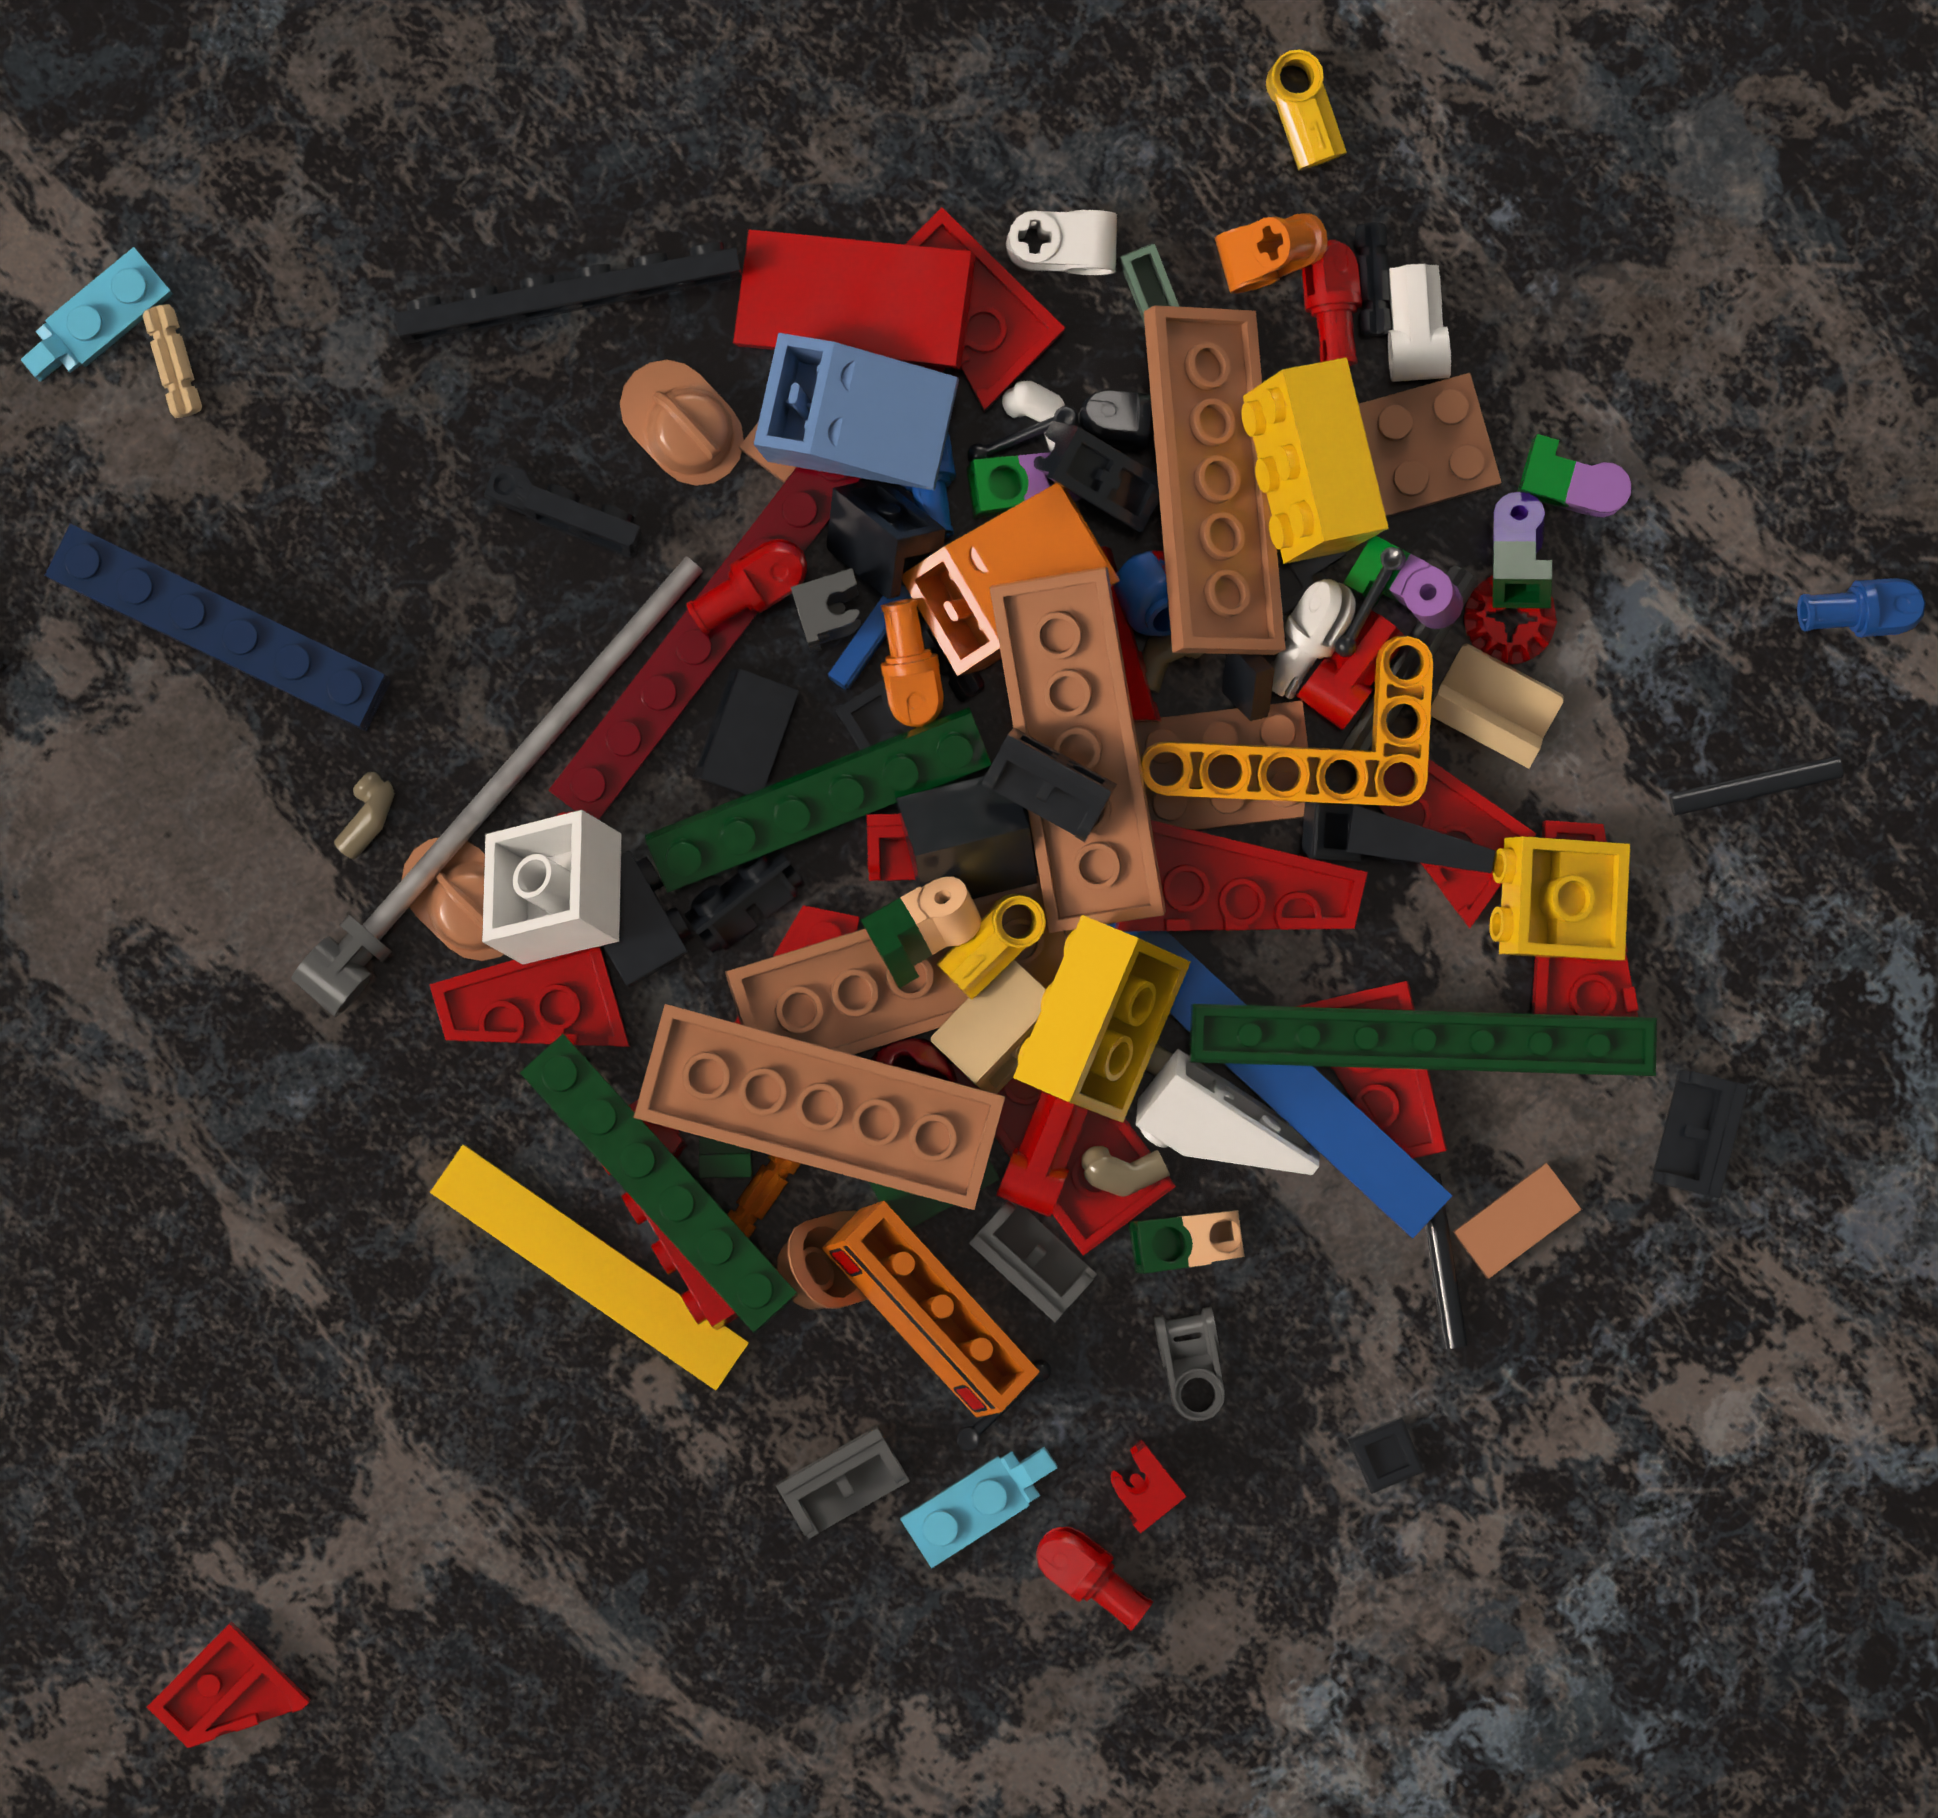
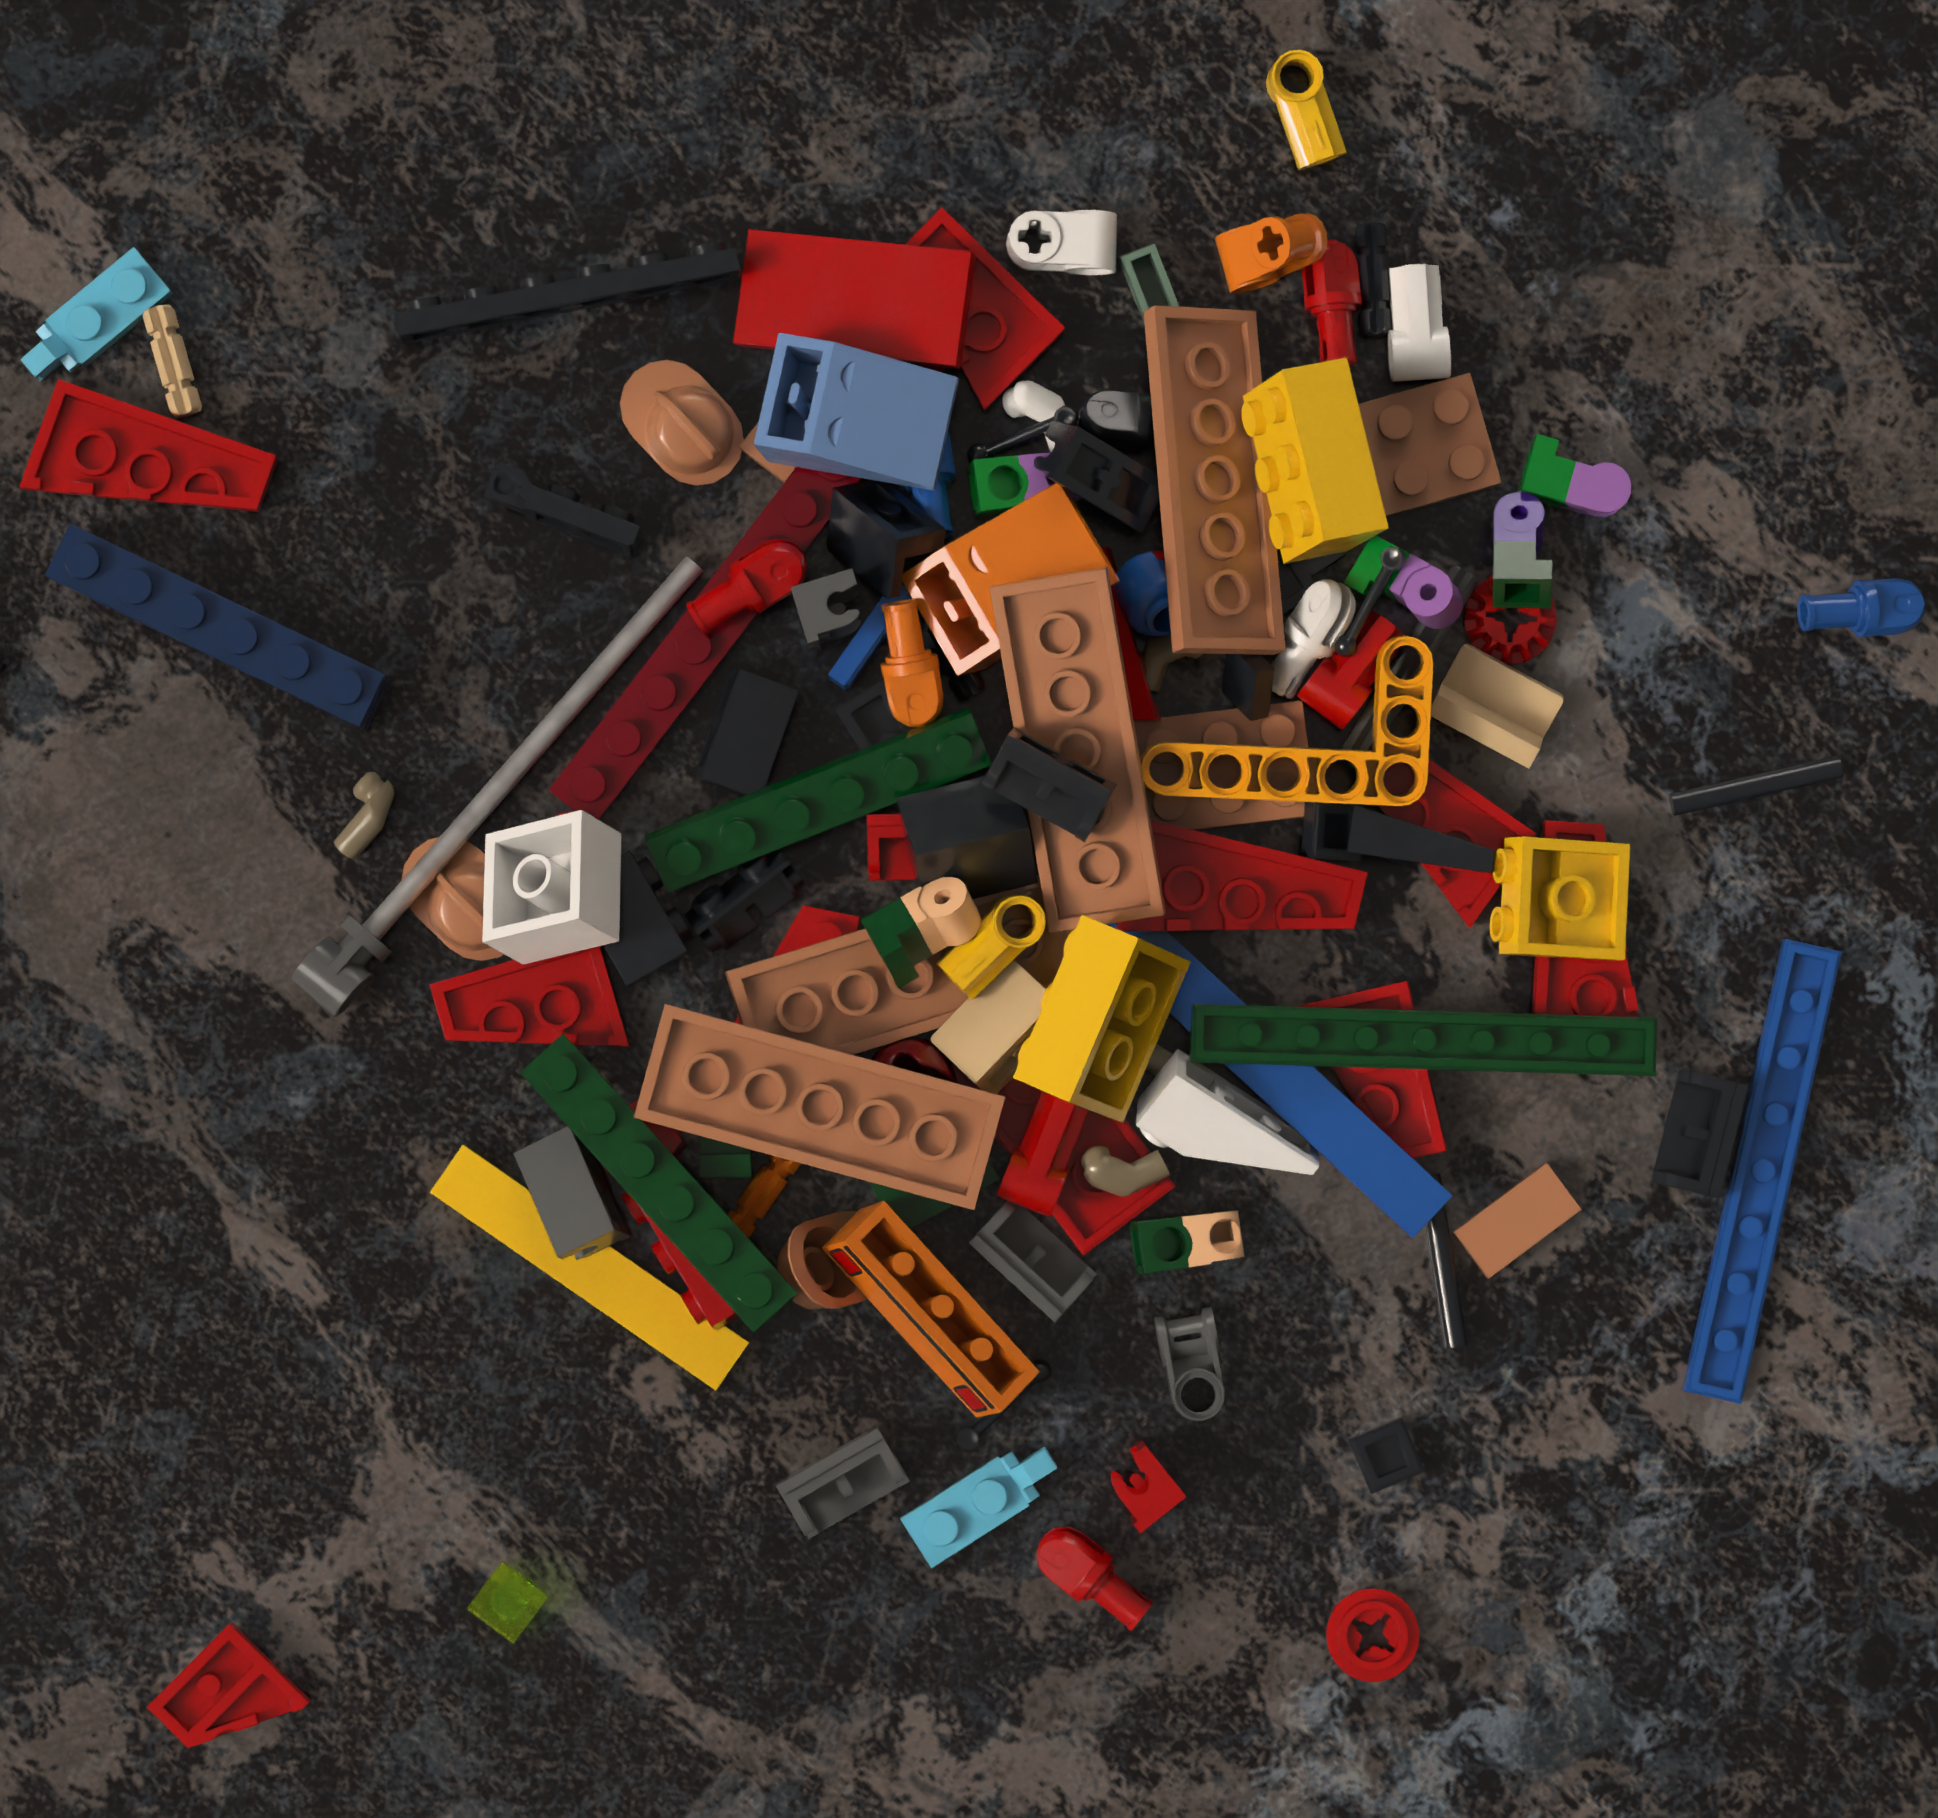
(129, 453): none -> red wing
(508, 1602): none -> clear neon green plate
(571, 1195): none -> dark grey hinge
(1375, 1663): none -> red gear
(1761, 1171): none -> blue tile

